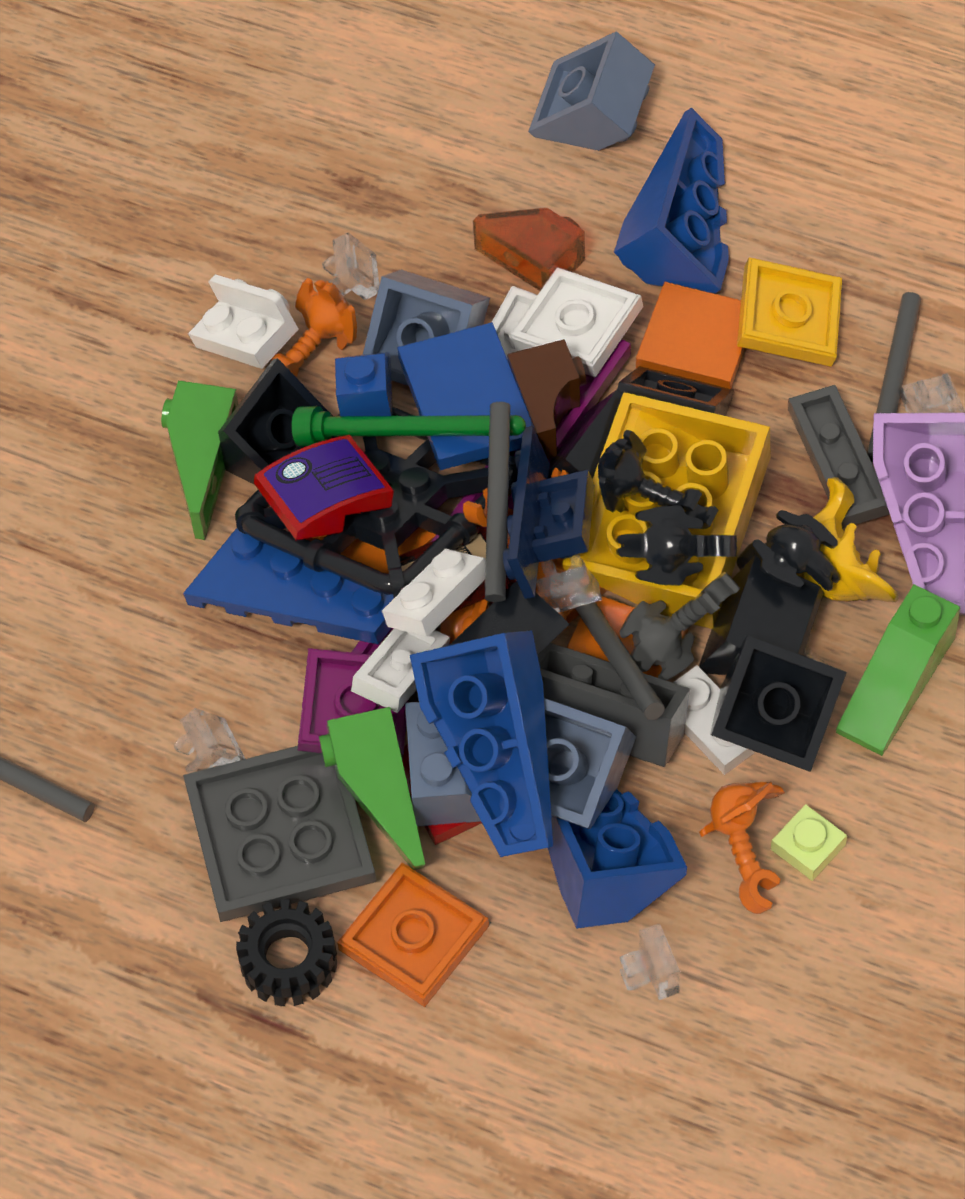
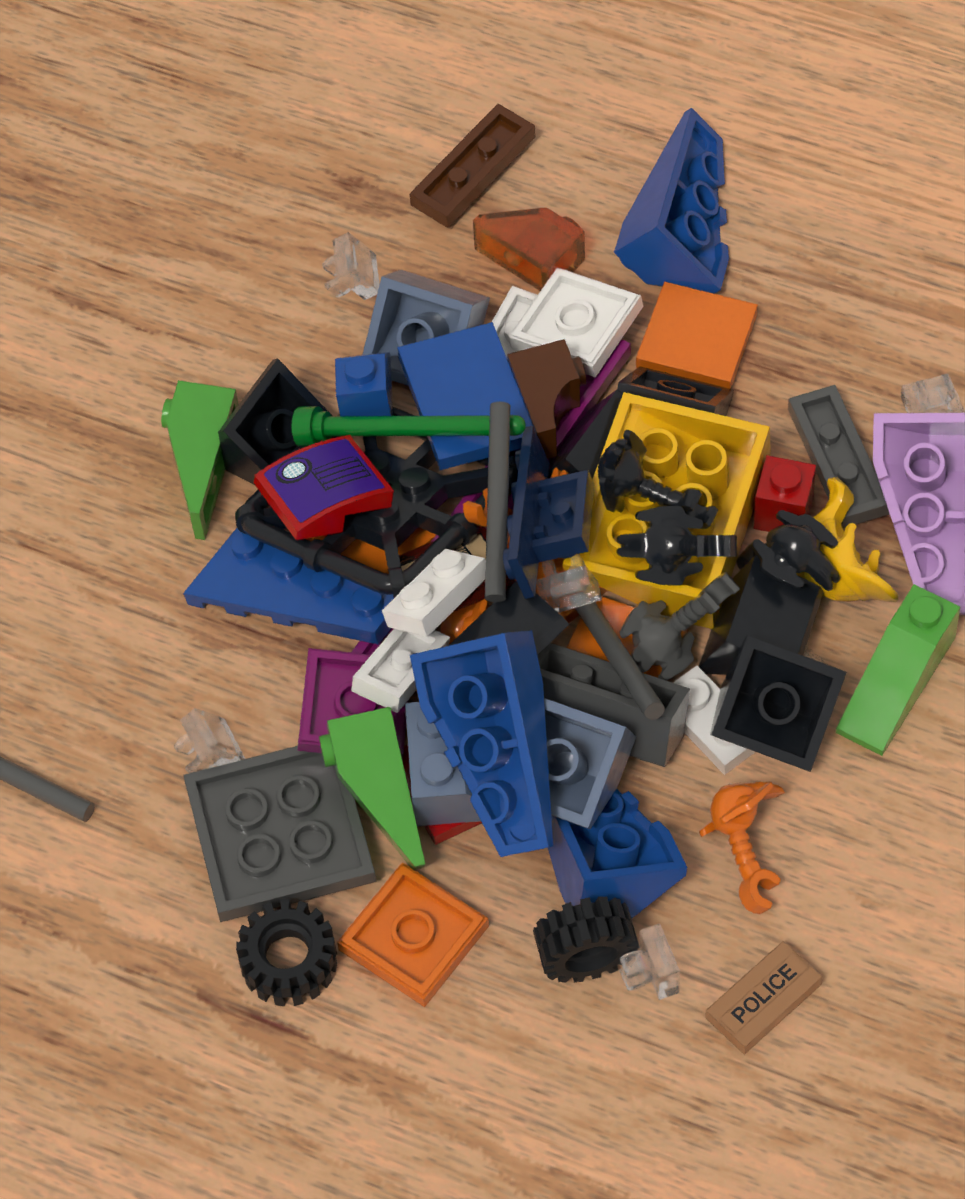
(244, 323): white bracket -> none
(326, 317): orange piece -> none
(472, 165): none -> reddish brown plate
(585, 939): none -> black tyre
(594, 95): sand blue slope -> none
(763, 997): none -> medium nougat tile
(785, 487): none -> red brick
(790, 312): yellow tile -> none
(808, 842): yellowish green plate -> none
(897, 357): dark grey bar -> none

